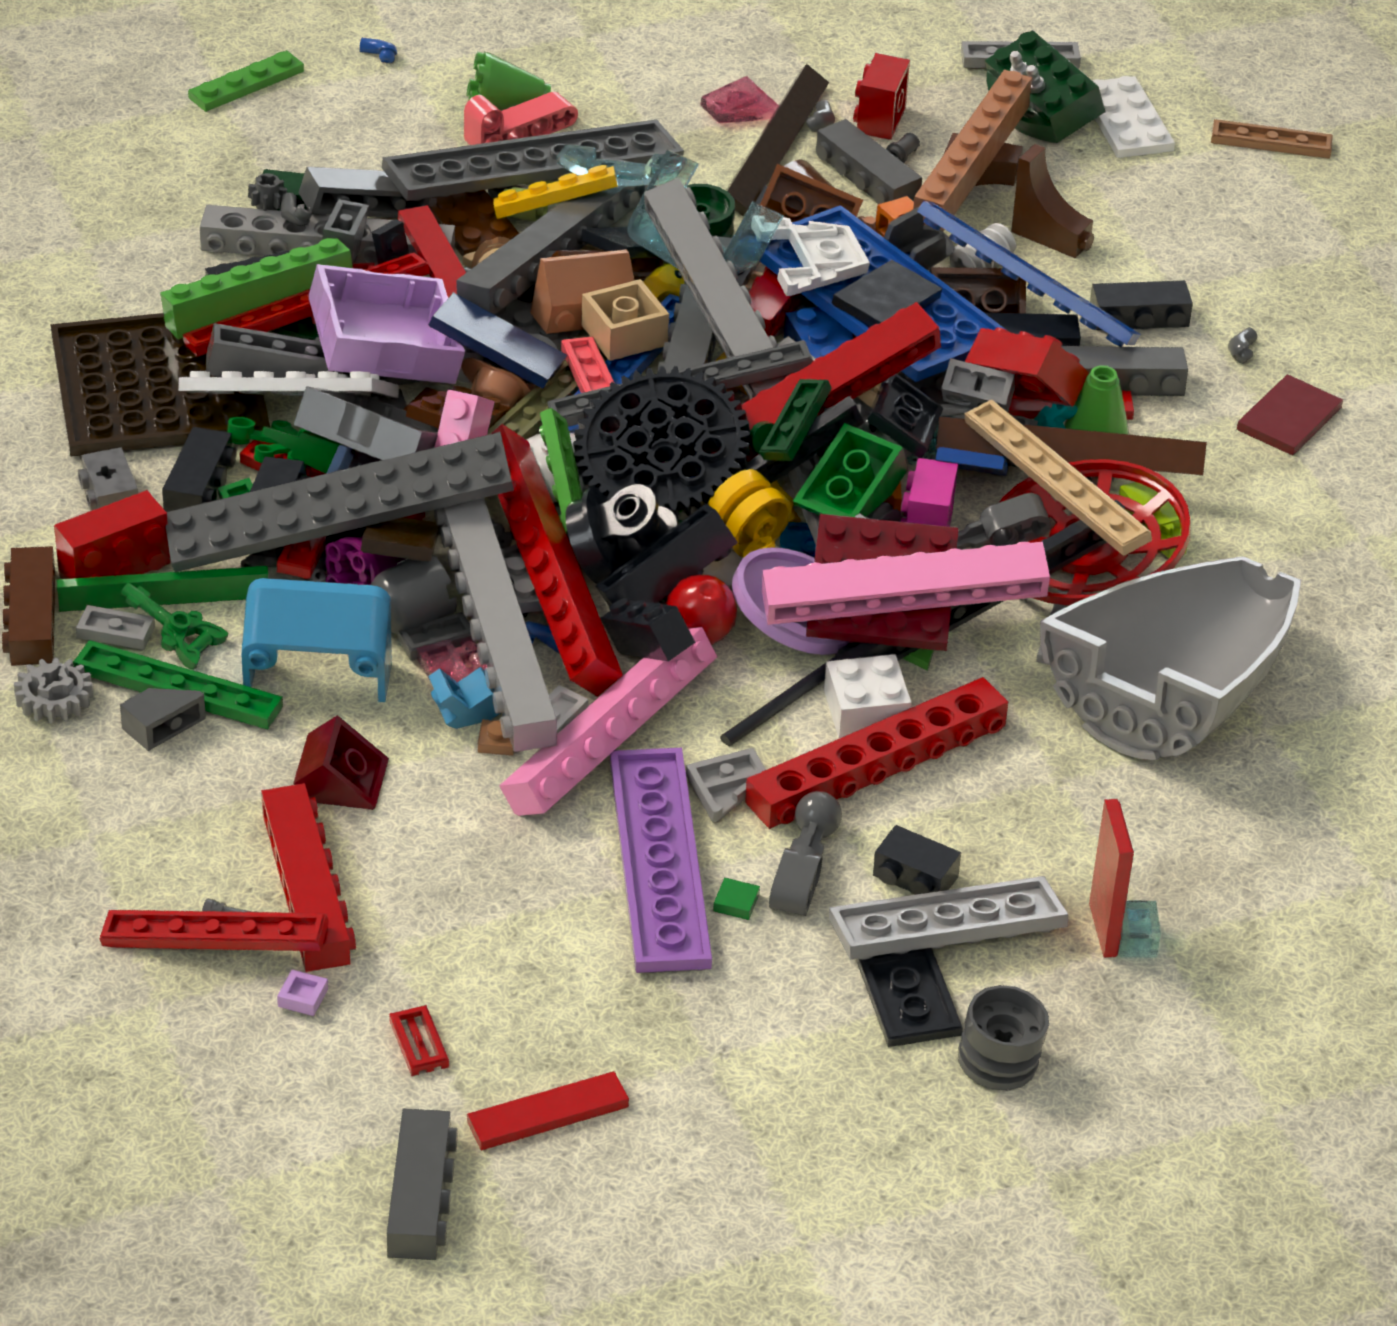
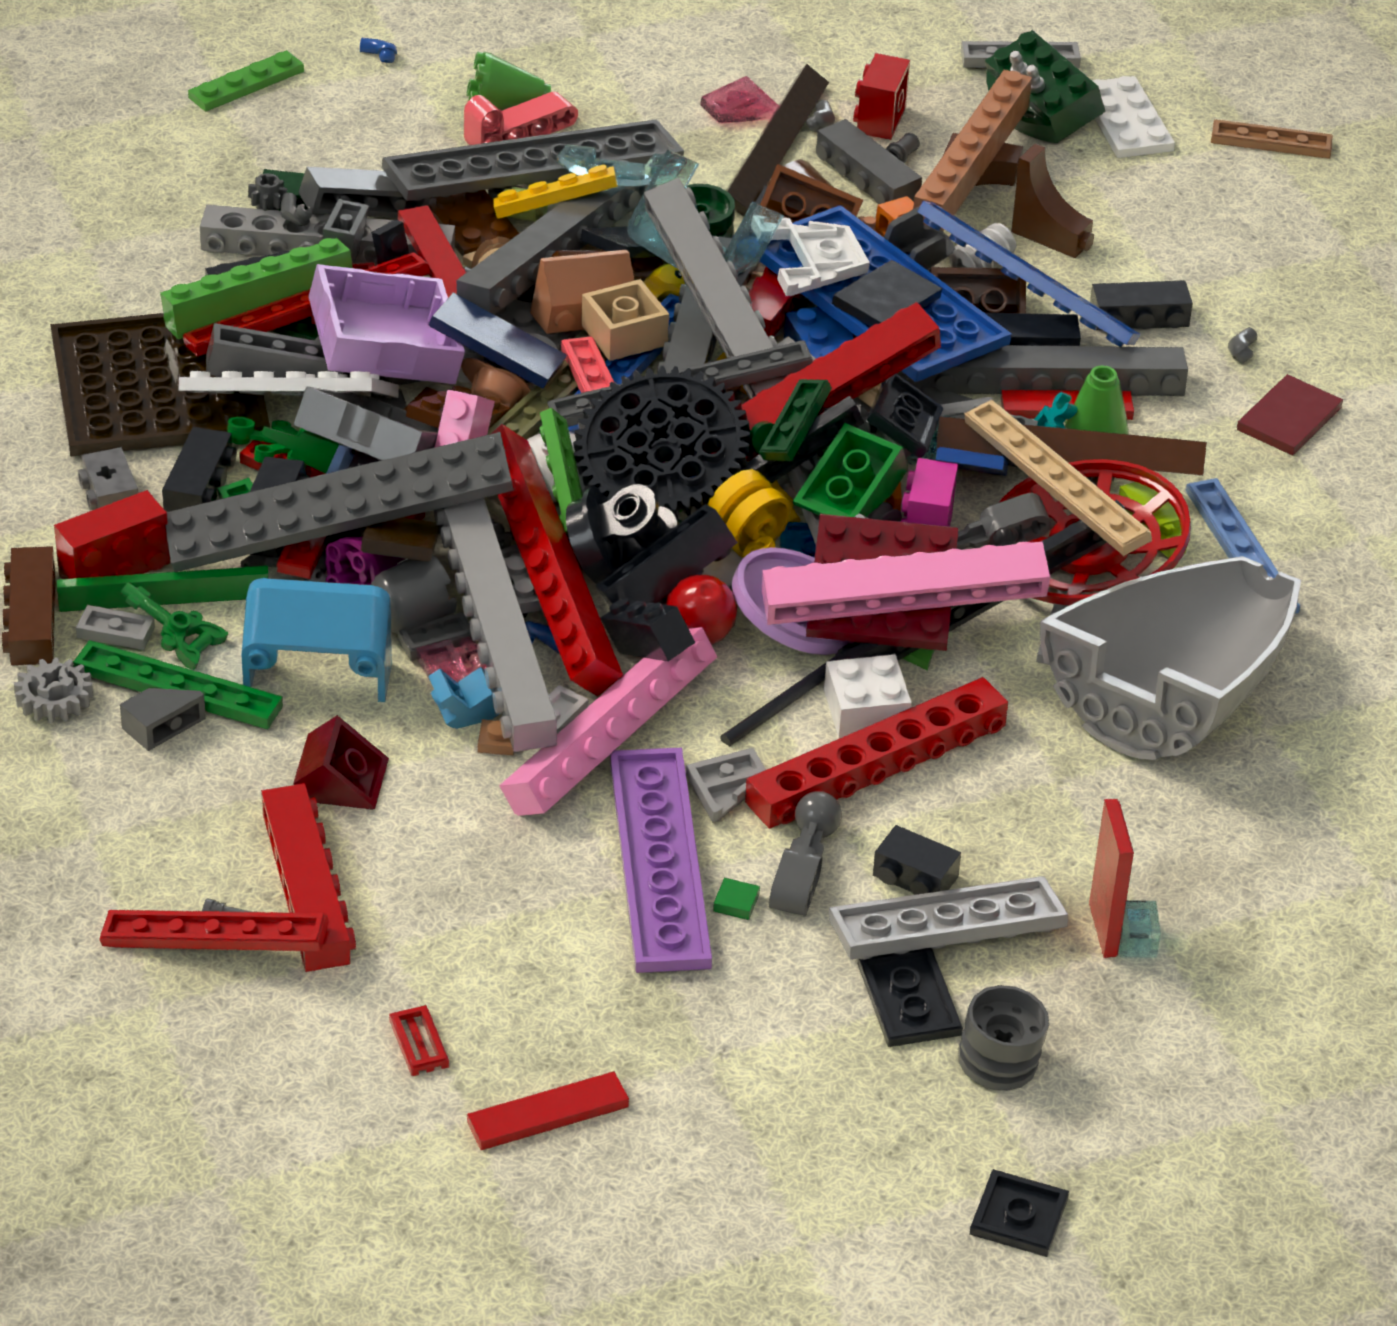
(302, 992): lavender plate -> none
(419, 1184): dark grey brick -> none
(975, 385): light grey brick -> none
(1019, 1212): none -> black tile
(1039, 364): red brick -> none
(1228, 524): none -> medium blue tile

